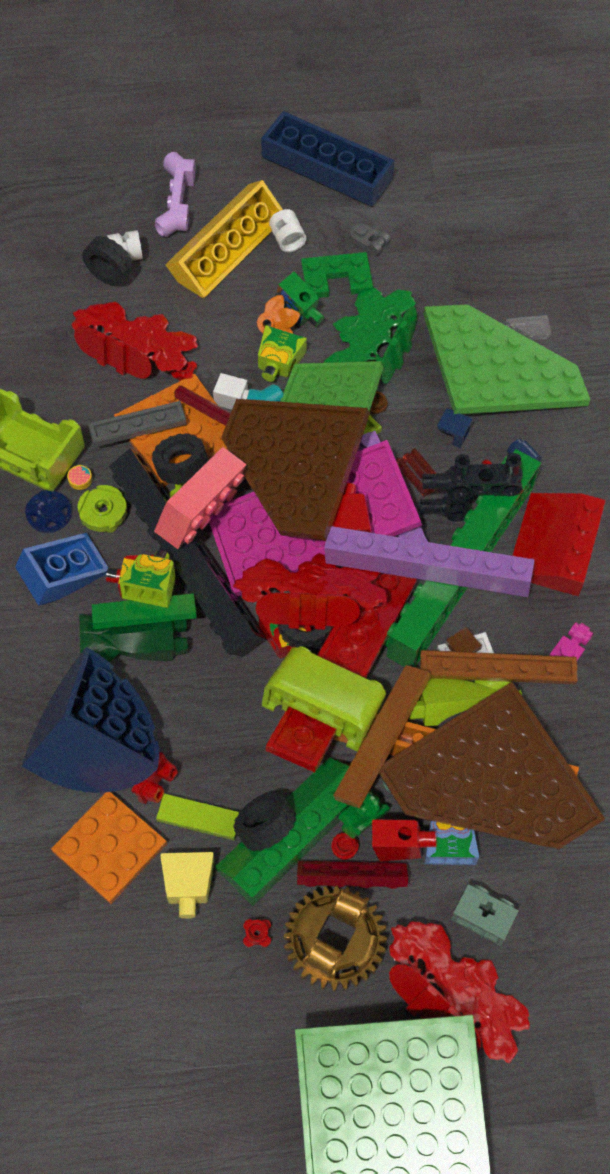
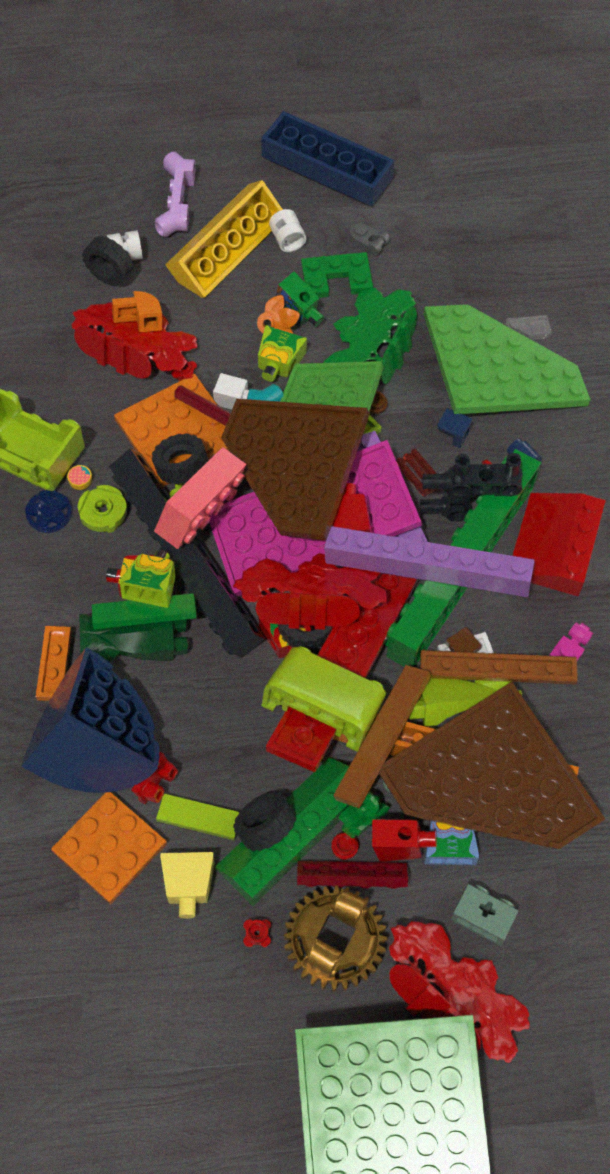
(53, 660): none -> orange plate
(60, 567): blue slope -> none
(137, 423): dark grey tile -> none
(140, 308): none -> orange brick

